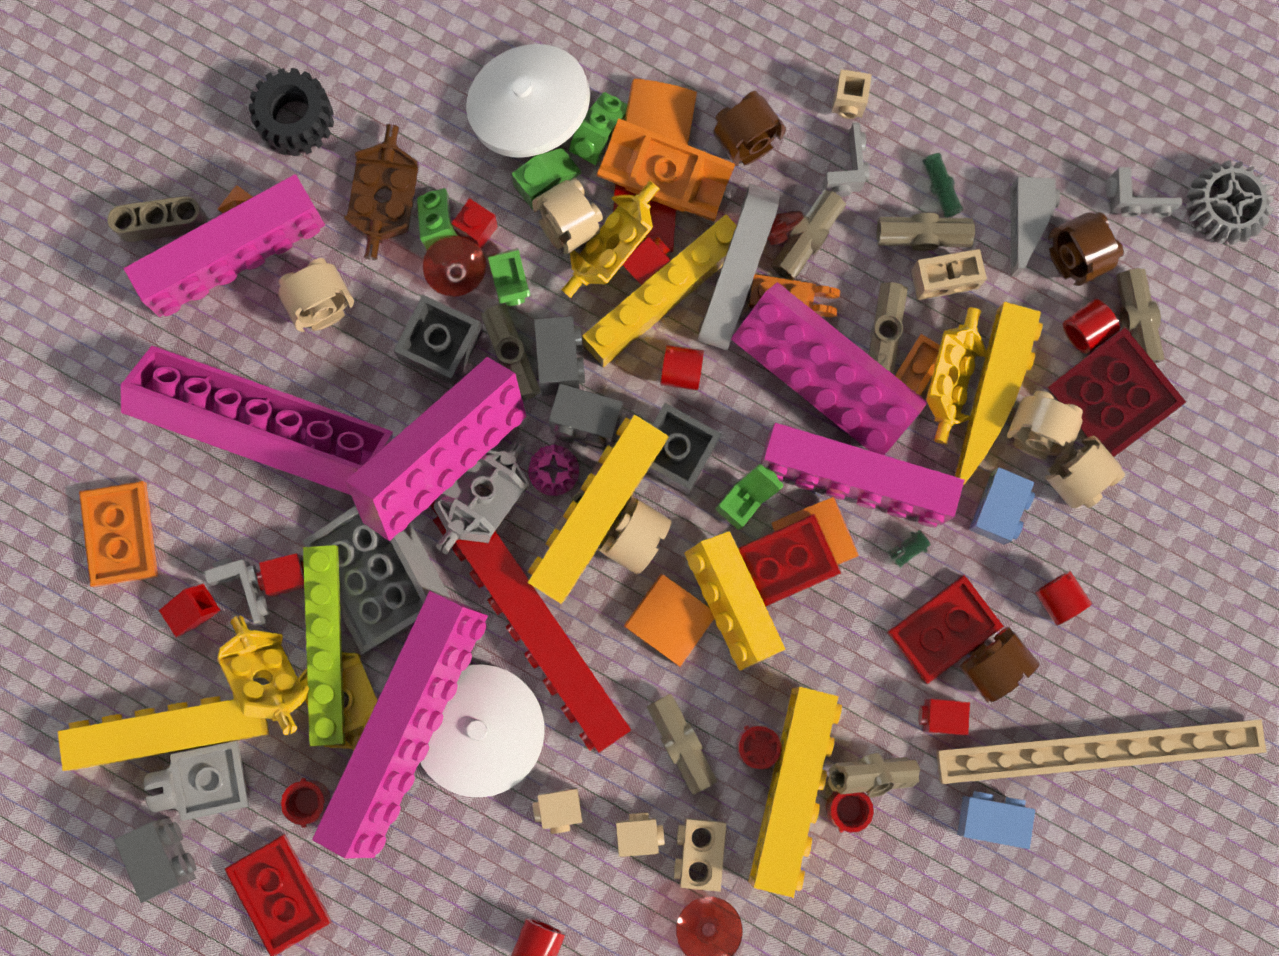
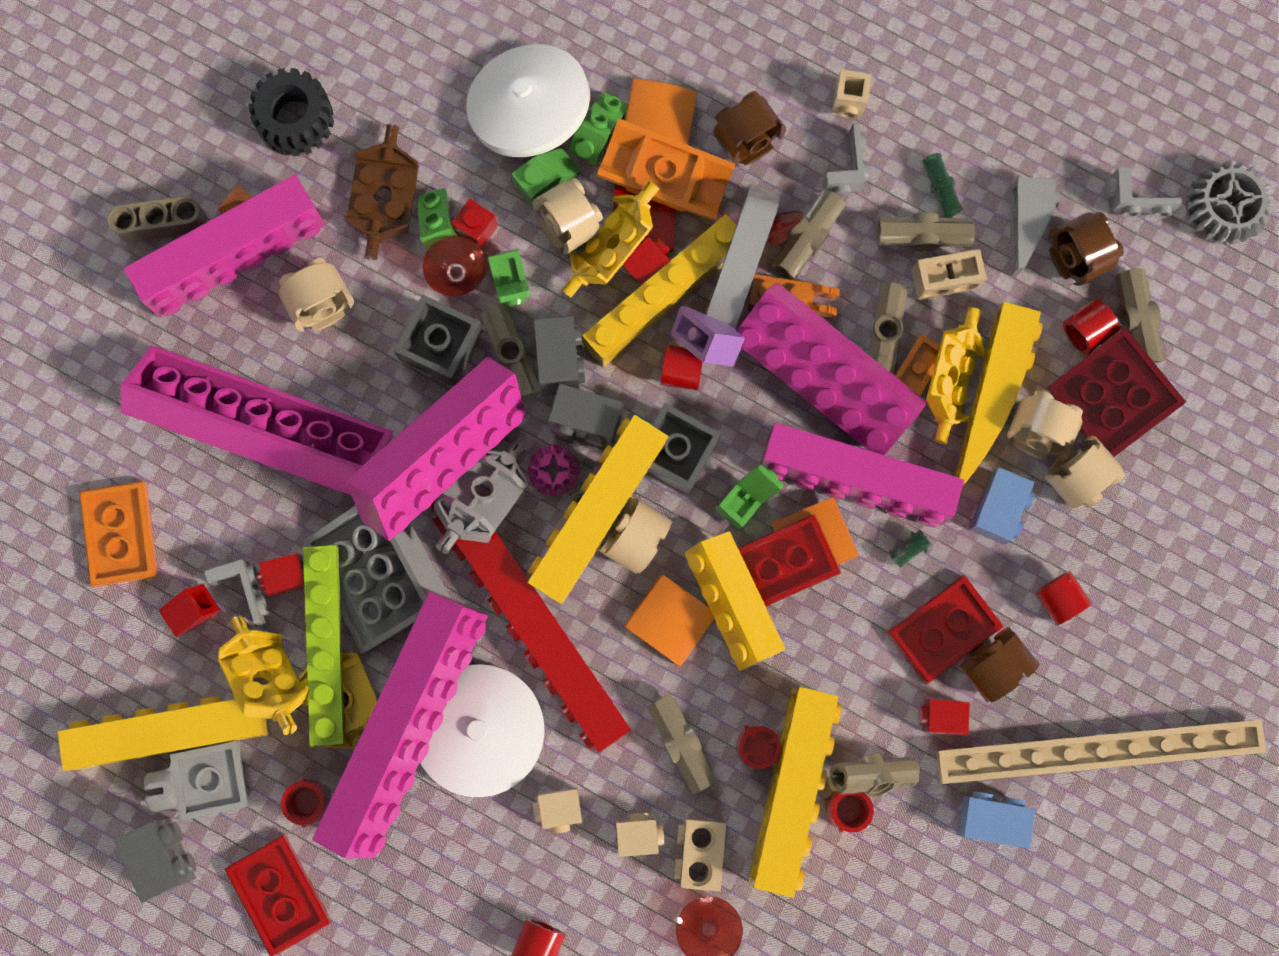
(707, 337): none -> medium lavender slope

